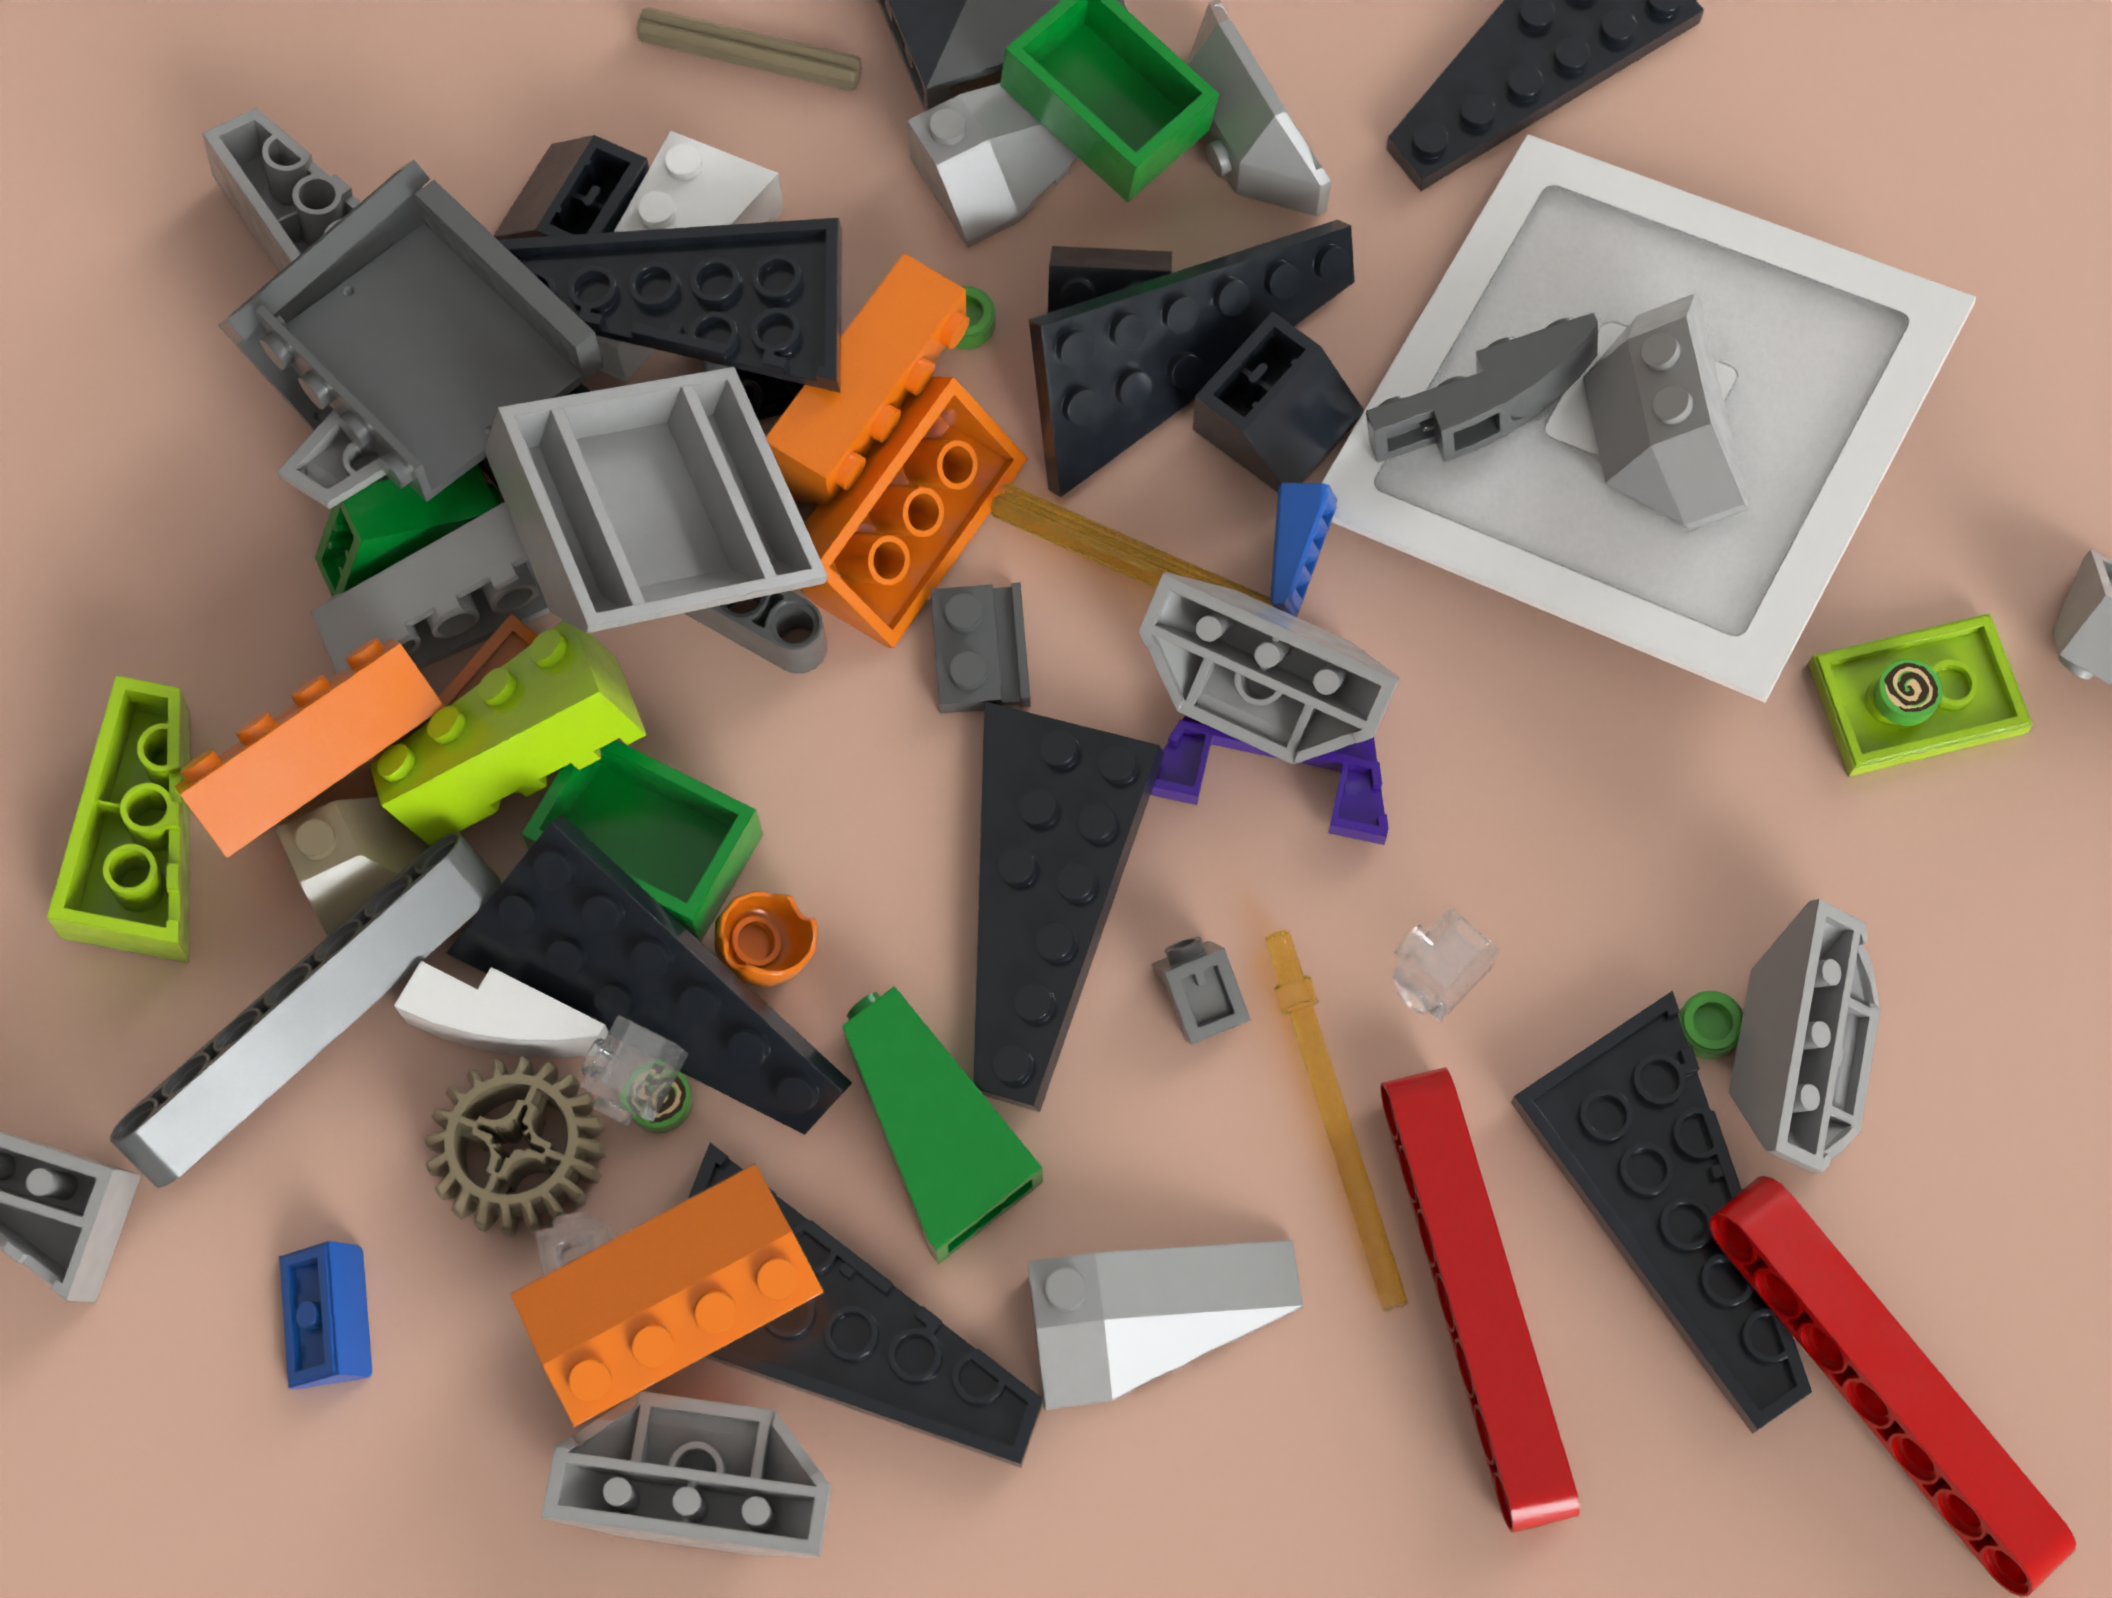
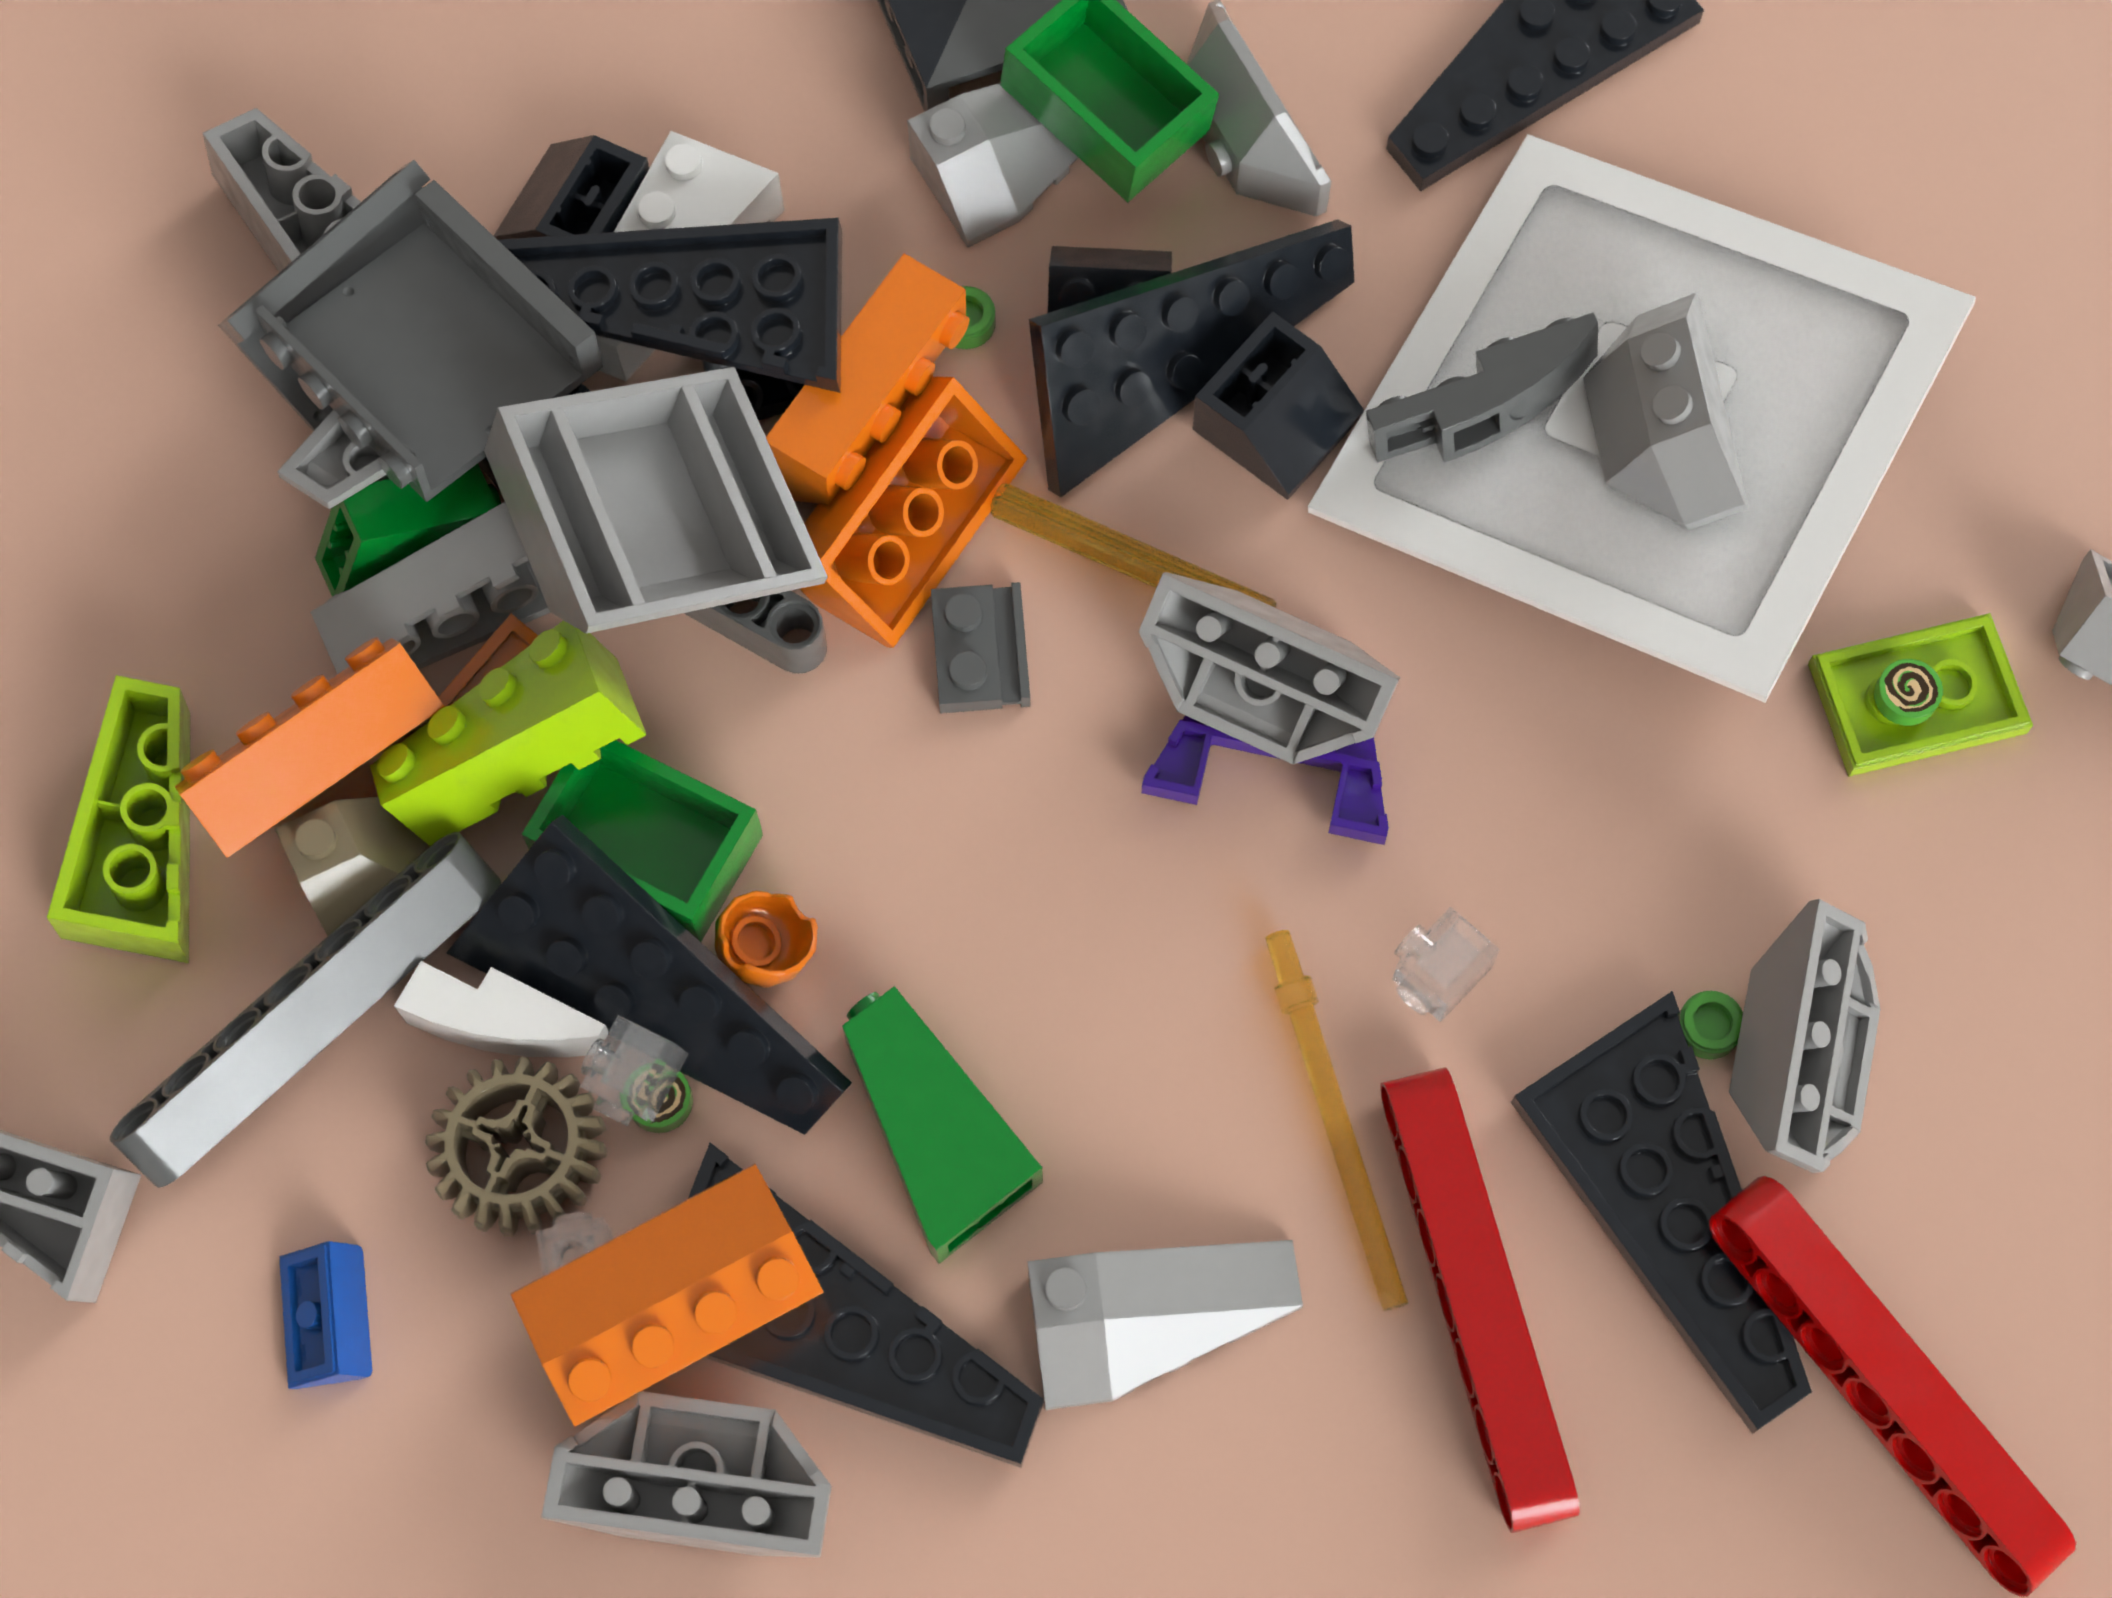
(749, 48): dark tan axle -> none
(1052, 855): black wing -> none
(1201, 988): dark grey bracket -> none
(1300, 532): blue slope -> none

